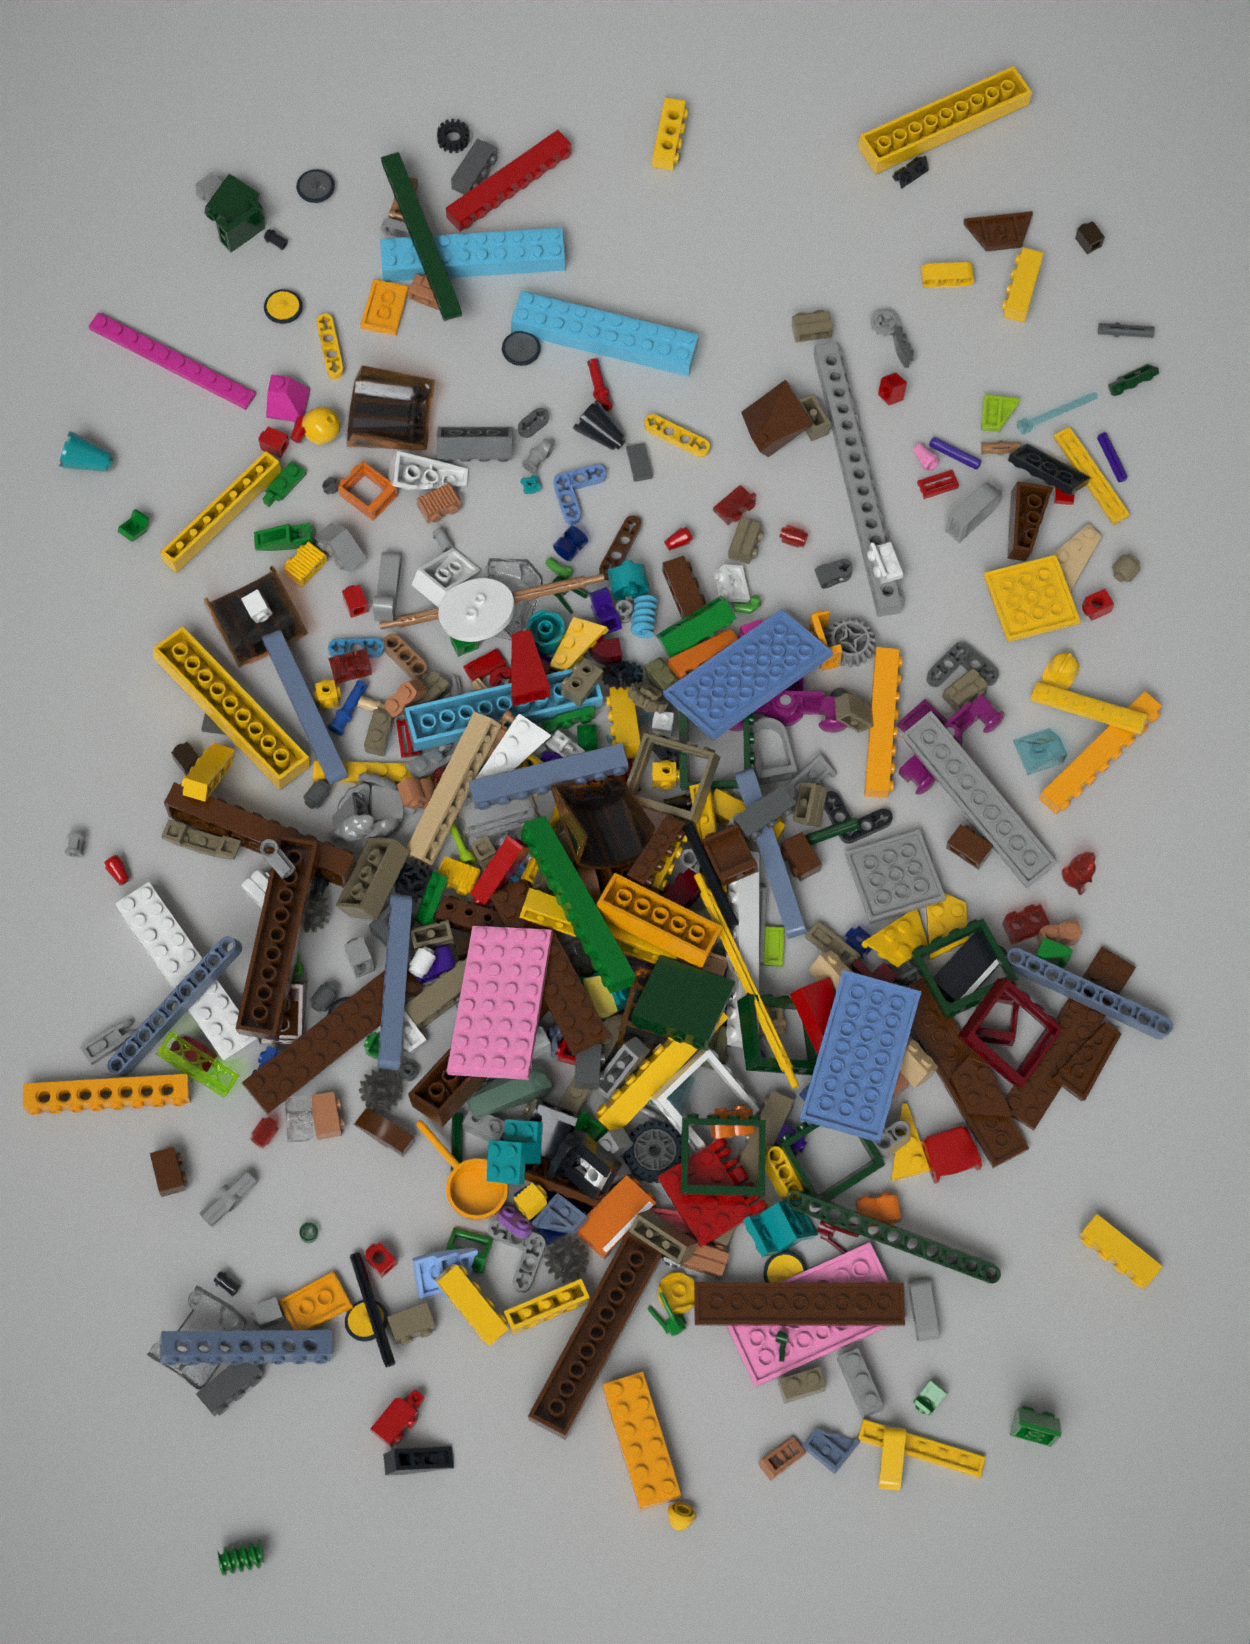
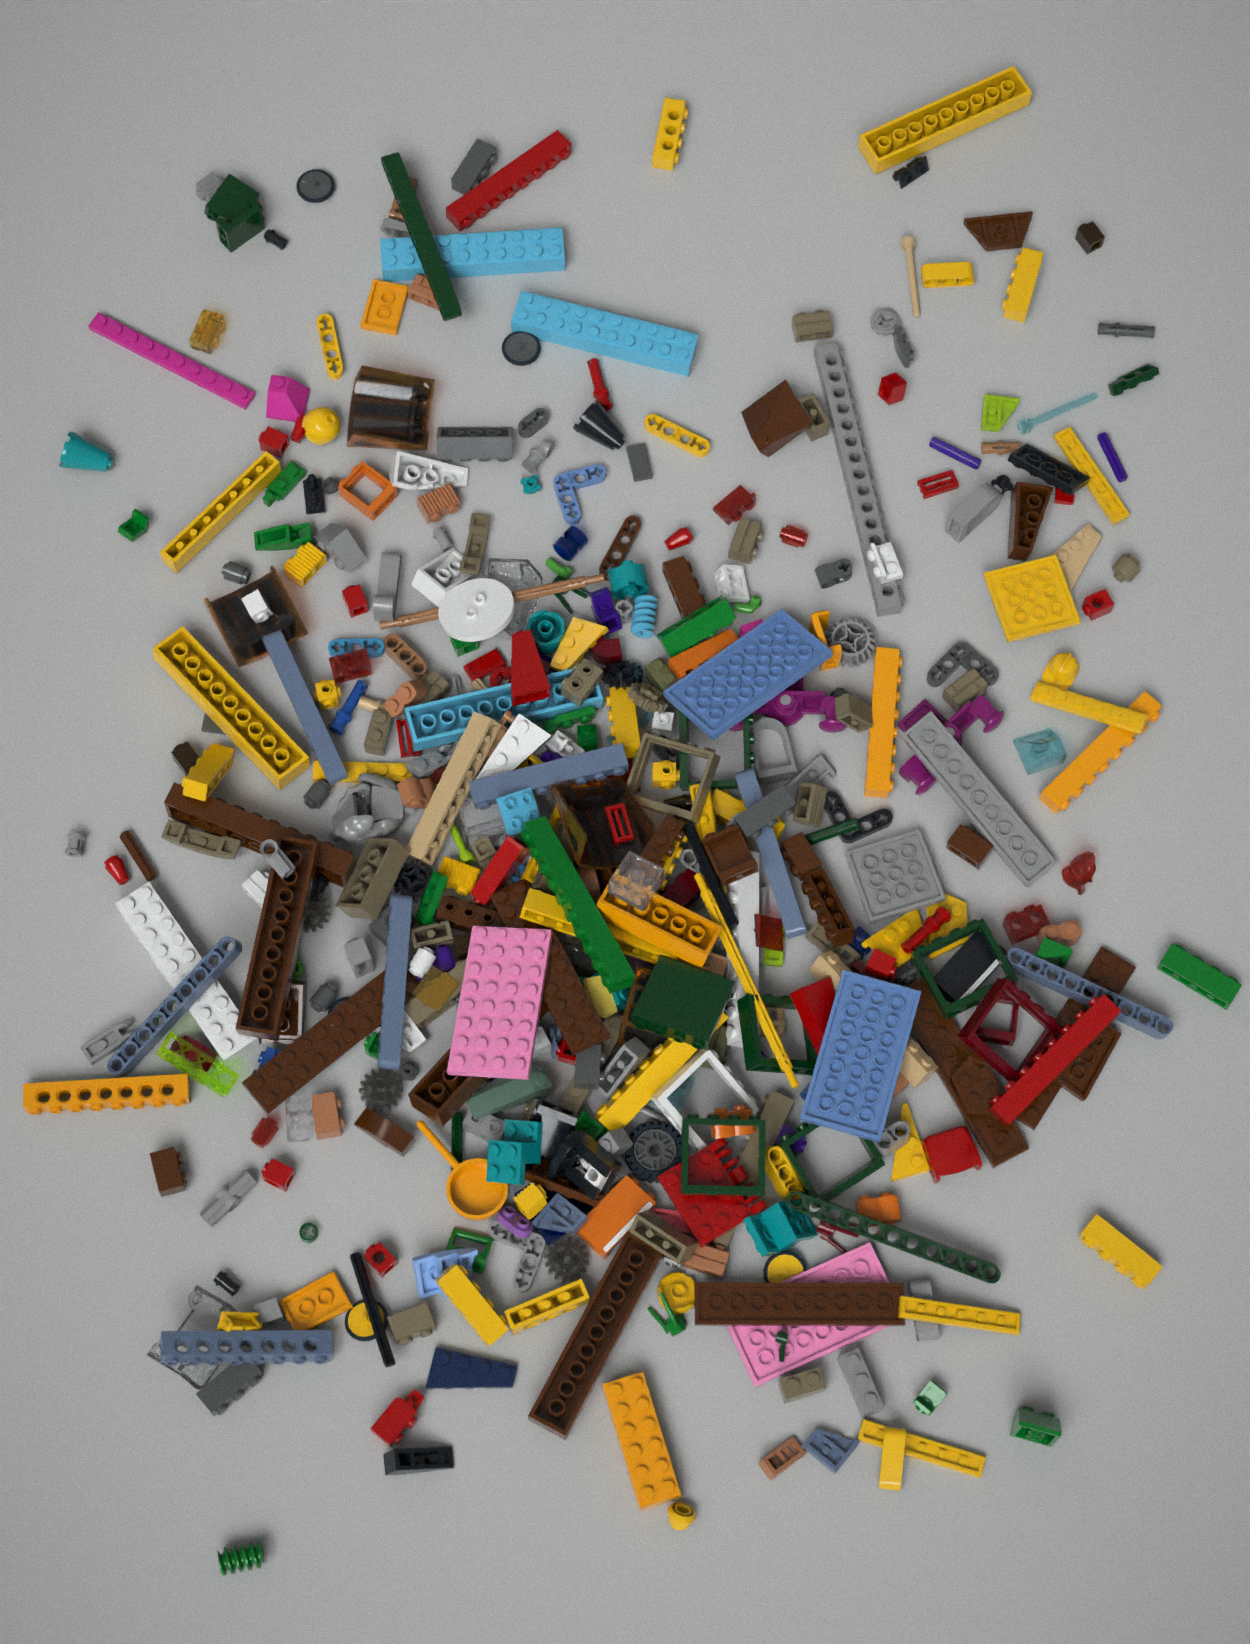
(138, 856): none -> reddish brown axle
(207, 331): none -> clear yellow brick
(236, 573): none -> dark grey brick
(238, 1321): none -> yellow hinge
(278, 1174): none -> red brick
(283, 306): yellow wheel -> none
(313, 495): none -> black hinge
(435, 988): none -> clear yellow piece
(450, 127): black tyre -> none
(461, 1370): none -> dark blue wing
(476, 544): none -> dark tan slope
(517, 809): none -> medium azure hinge
(623, 838): none -> red tile
(636, 880): none -> clear brick
(768, 932): none -> clear red piece
(828, 907): none -> reddish brown brick
(881, 965): none -> red brick
(908, 245): none -> tan piece
(926, 458): bright pink cone -> none
(931, 925): none -> red pin
(959, 1315): none -> yellow tile
(1003, 479): none -> black plate
(1054, 1059): none -> red brick
(1199, 976): none -> green brick

